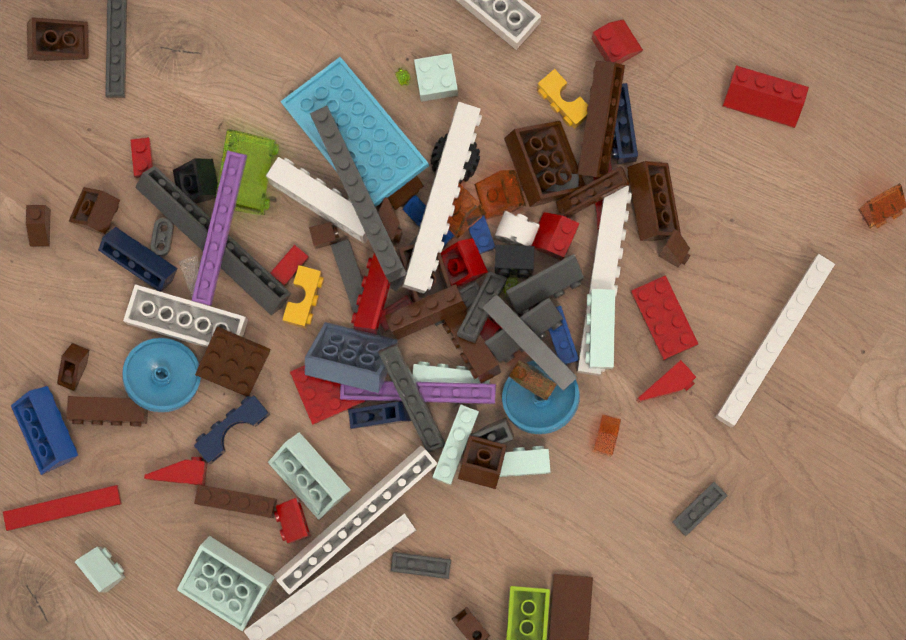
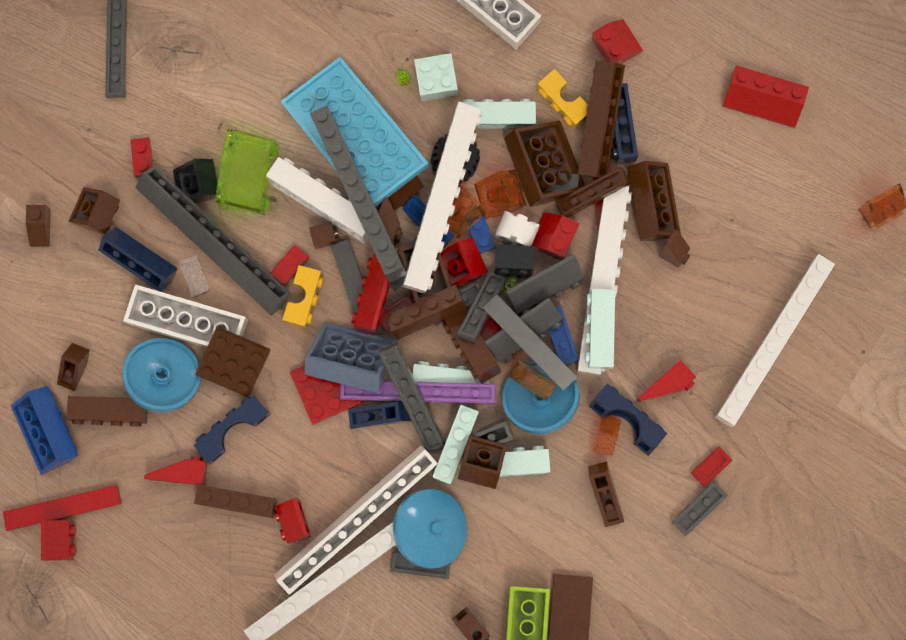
(56, 39): reddish brown slope -> none
(57, 540): none -> red slope
(100, 569): light aqua slope -> none
(160, 237): dark grey plate -> none
(219, 228): medium lavender tile -> none
(225, 583): light aqua slope -> none
(308, 475): light aqua slope -> none
(430, 528): none -> dark azure dish
(505, 113): none -> light aqua brick
(605, 494): none -> reddish brown slope
(612, 403): none -> dark blue arch
(664, 317): red plate -> none
(711, 466): none -> red tile

